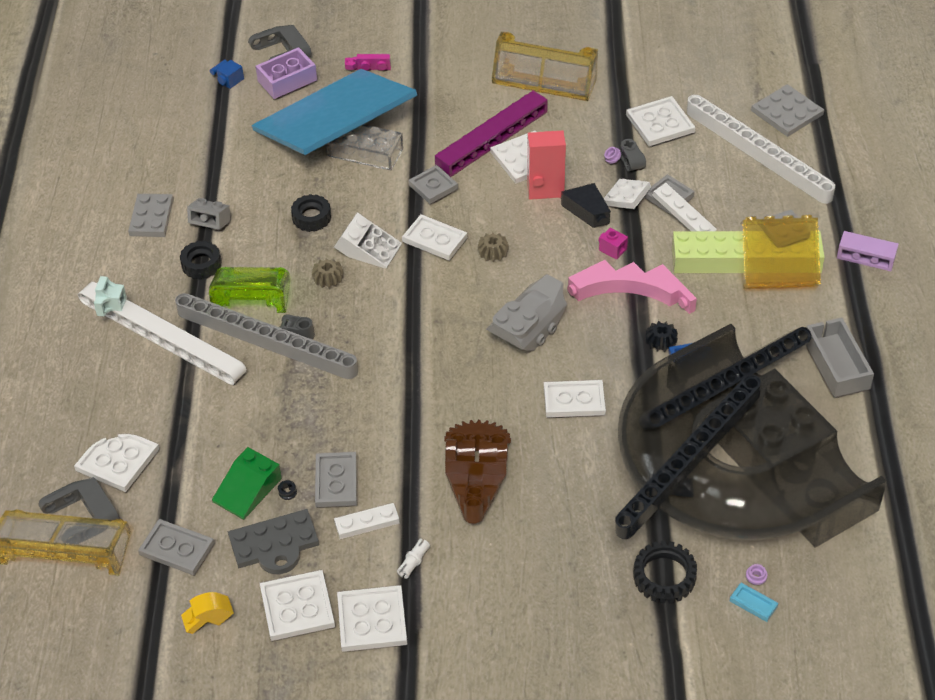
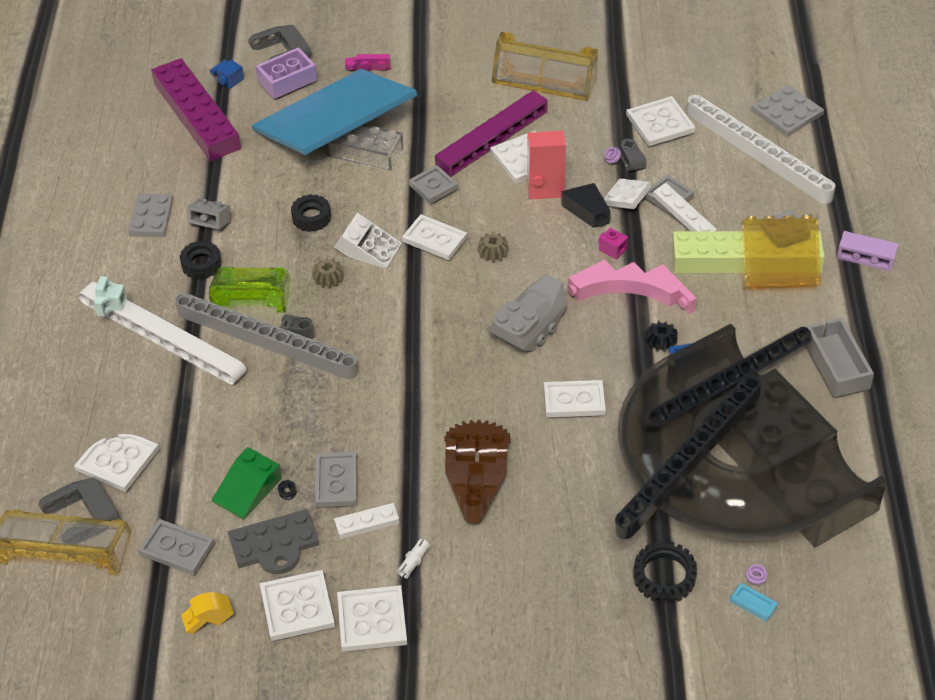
(196, 109): none -> magenta brick

